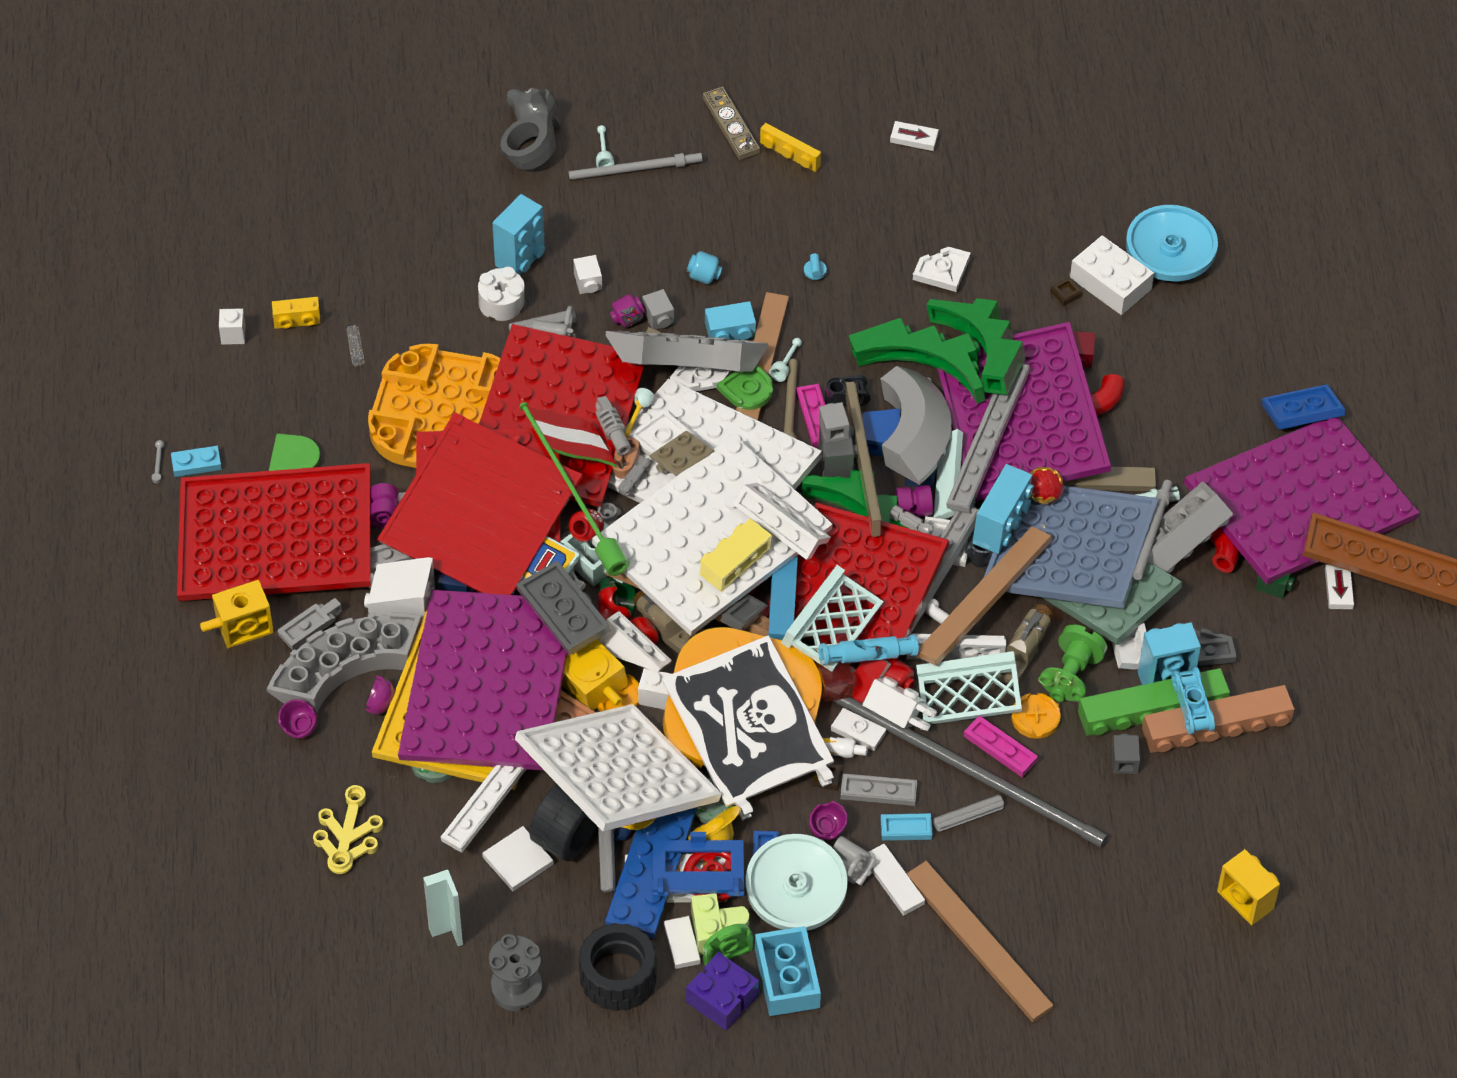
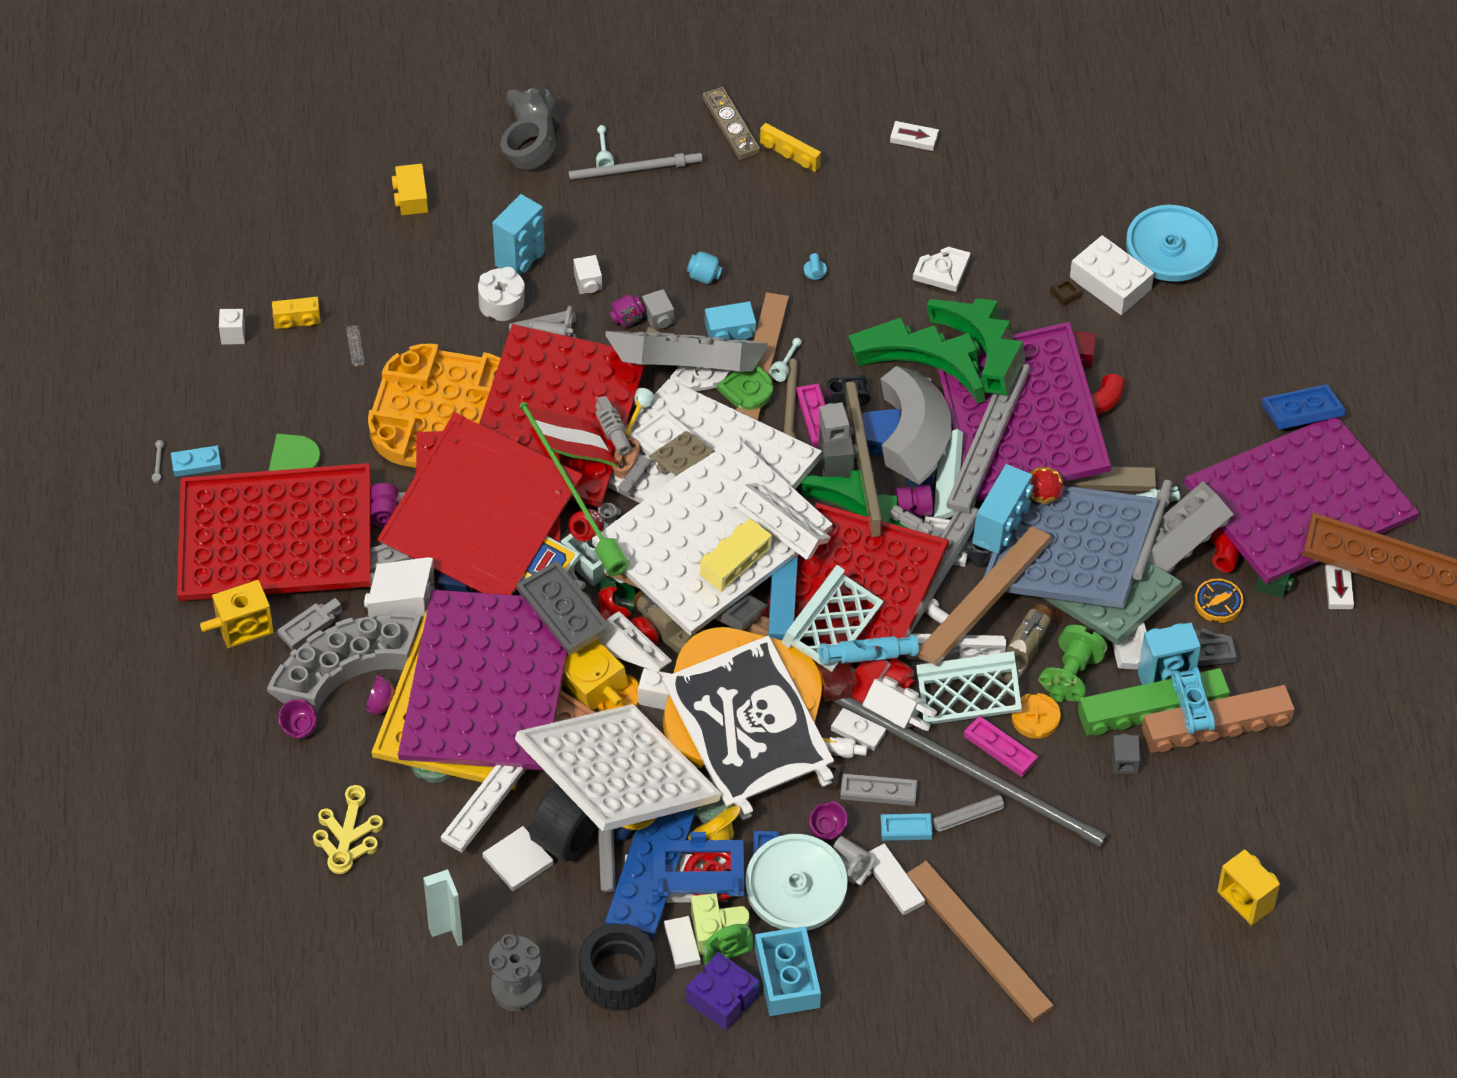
(411, 189): none -> yellow brick
(1218, 600): none -> tile

